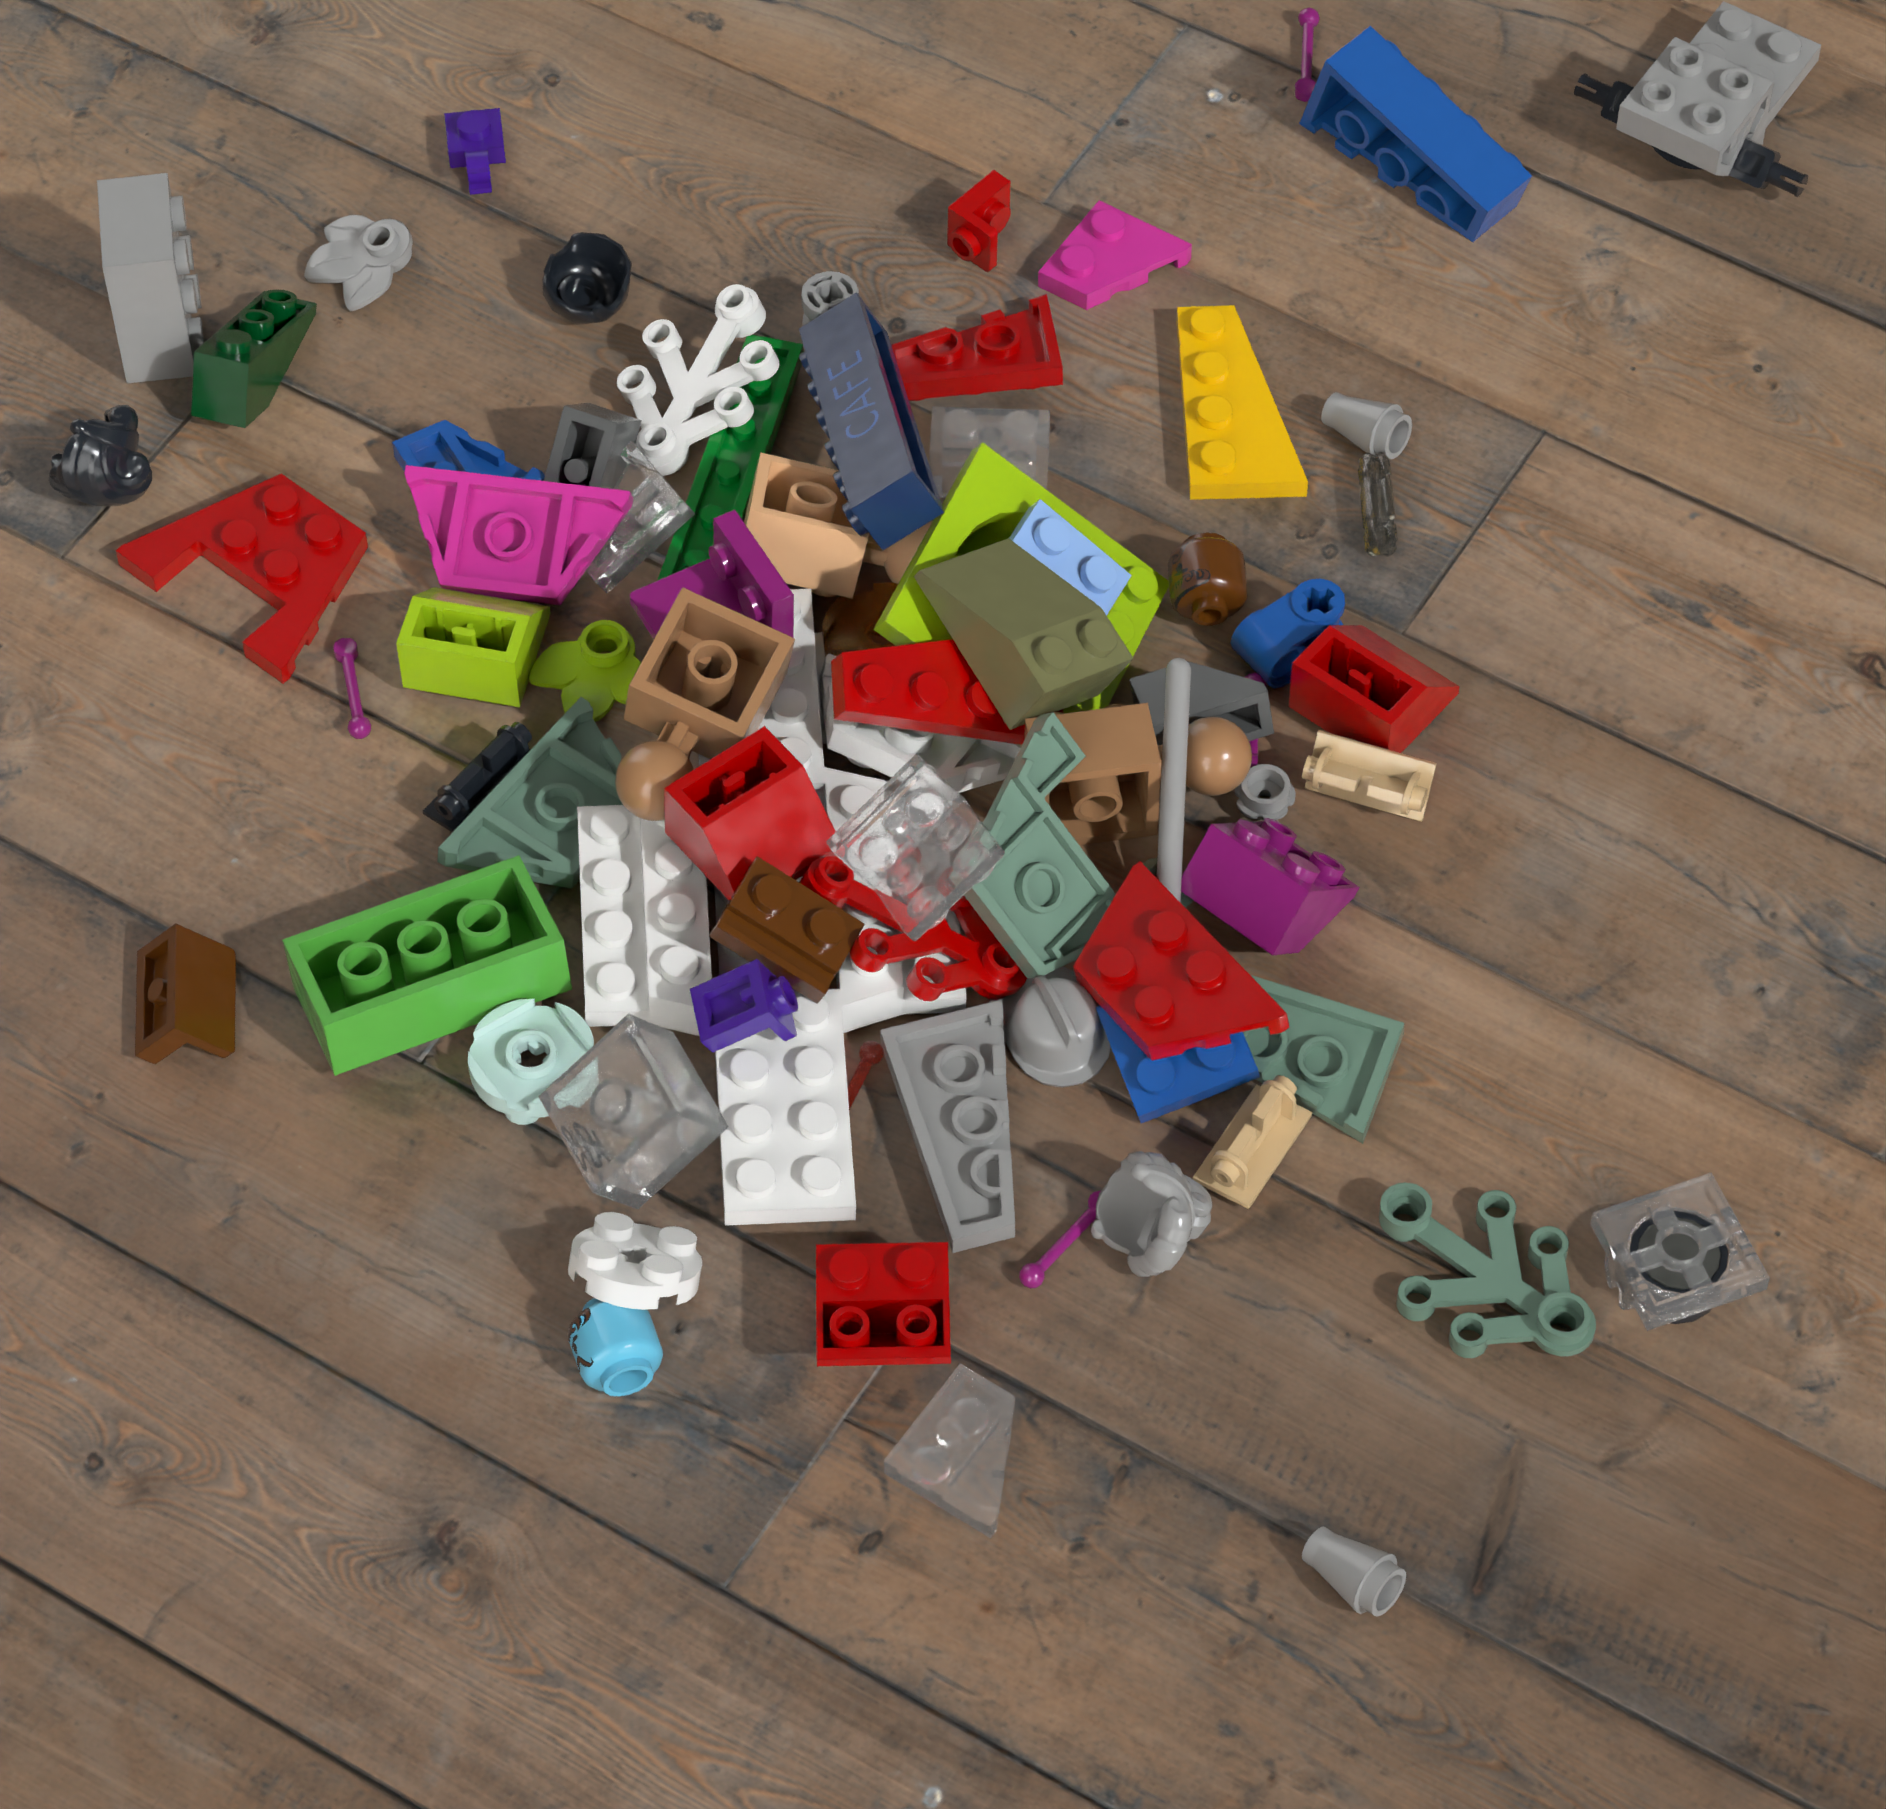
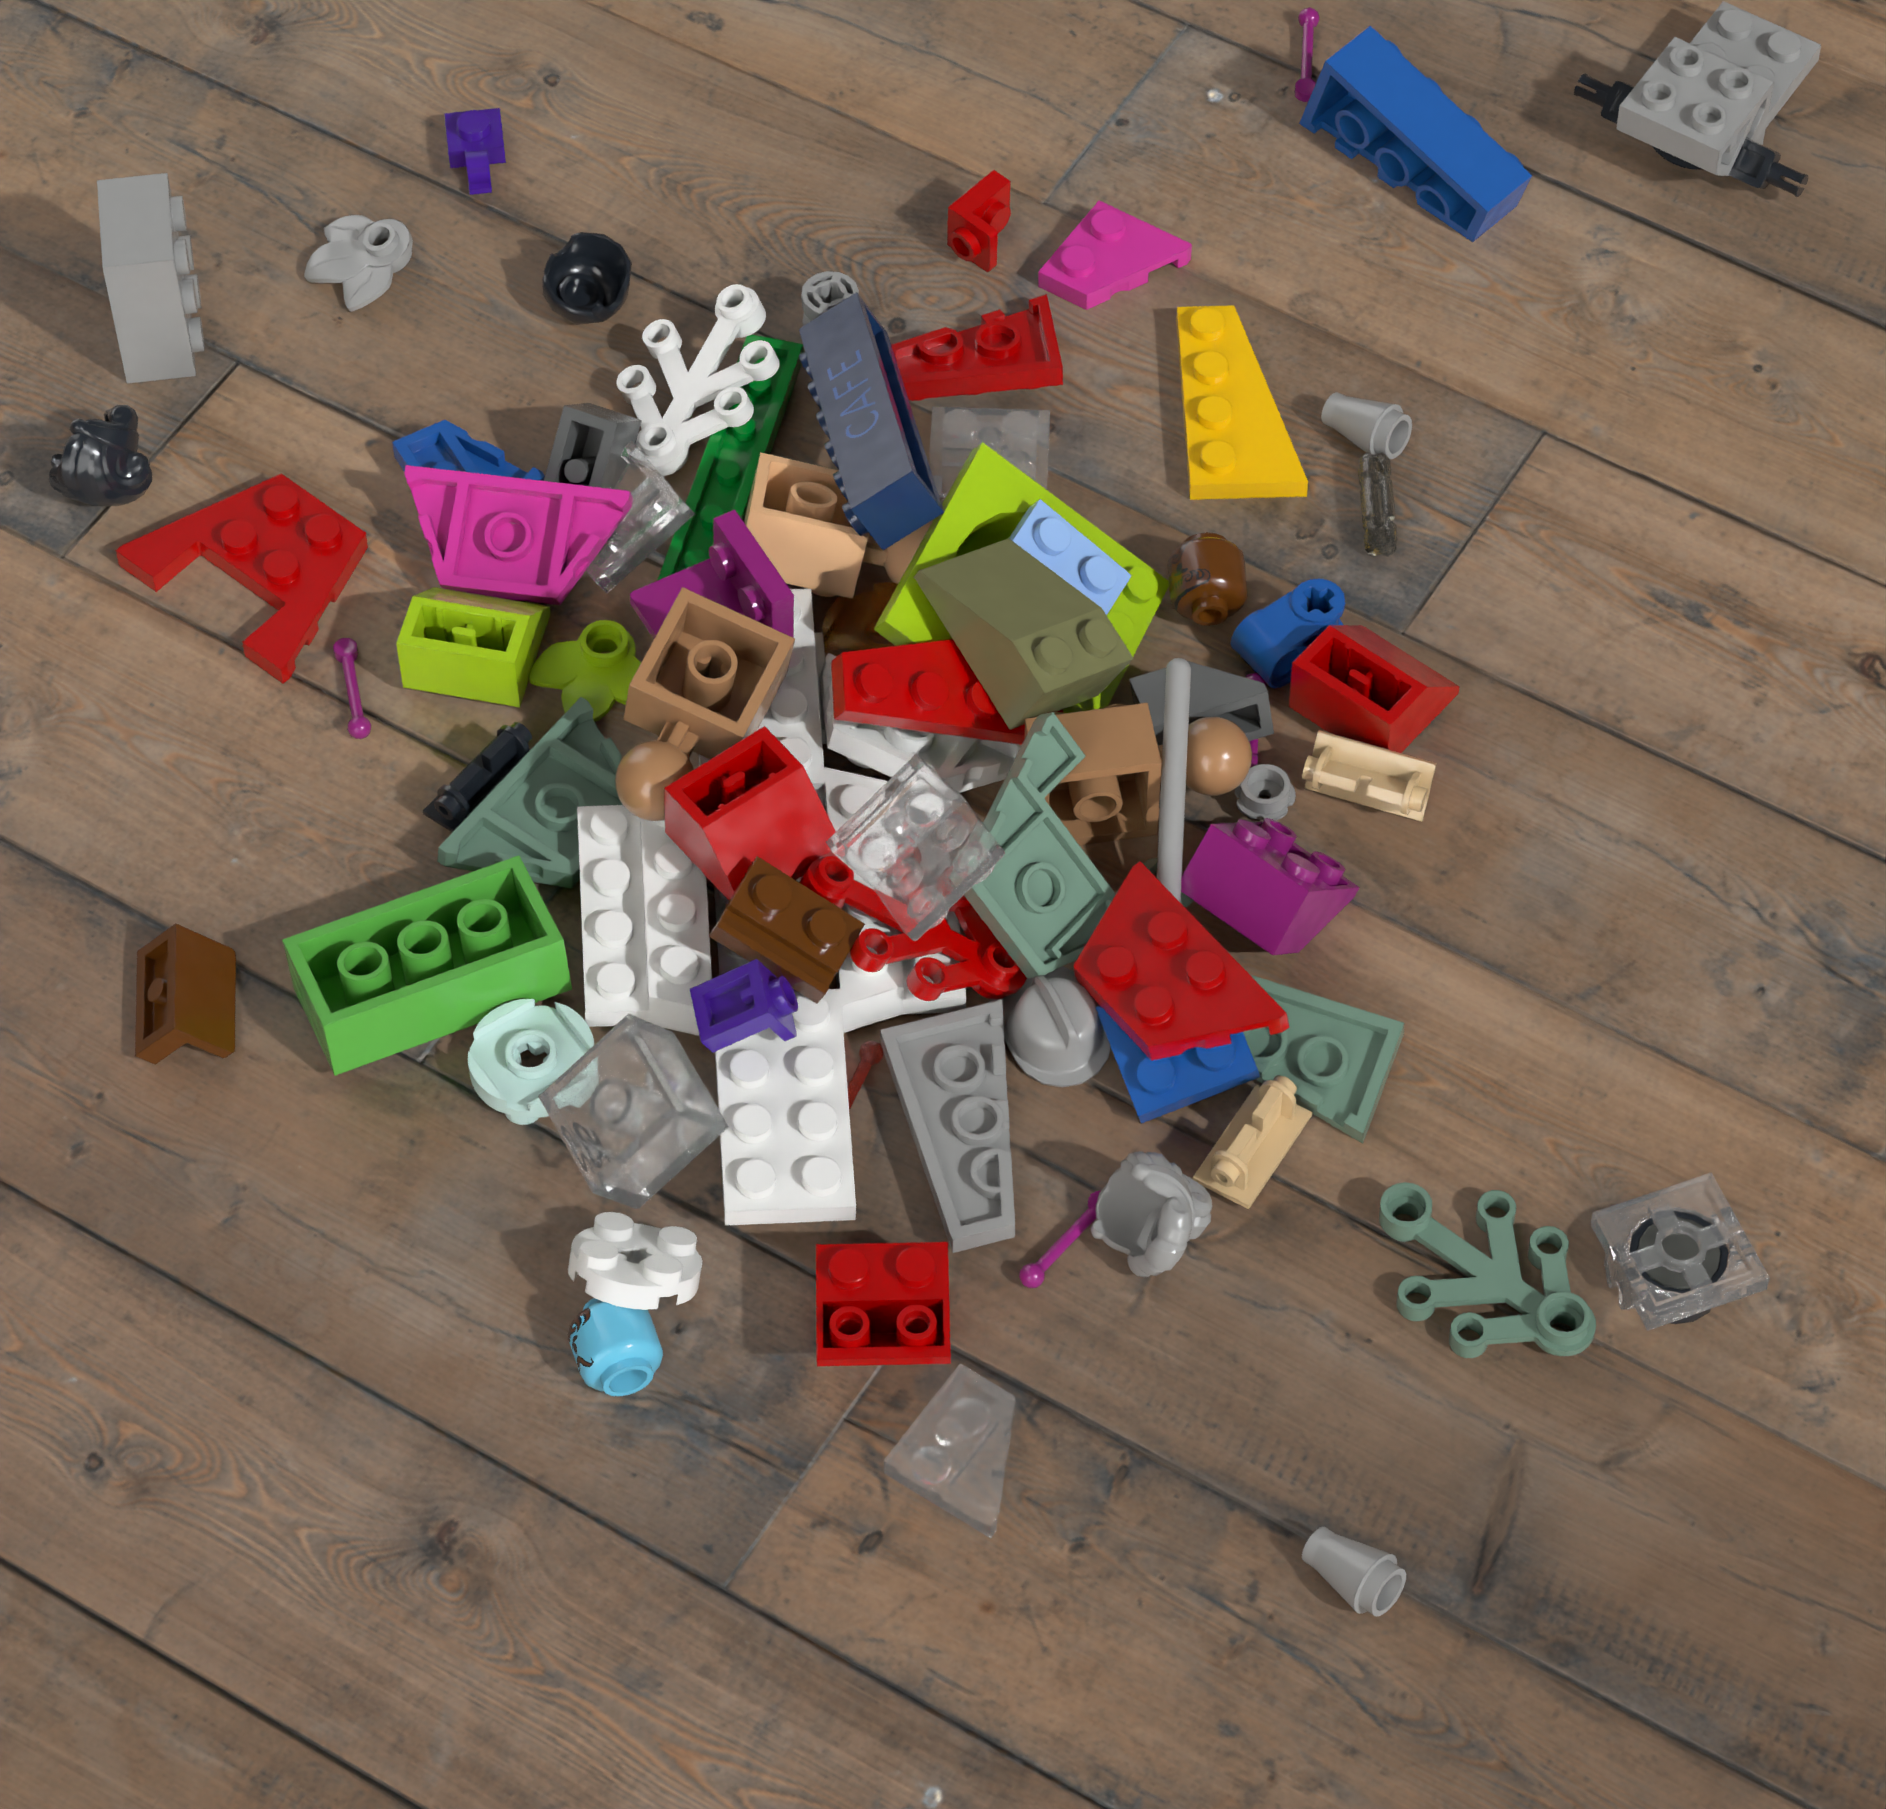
(248, 358): dark green slope -> none

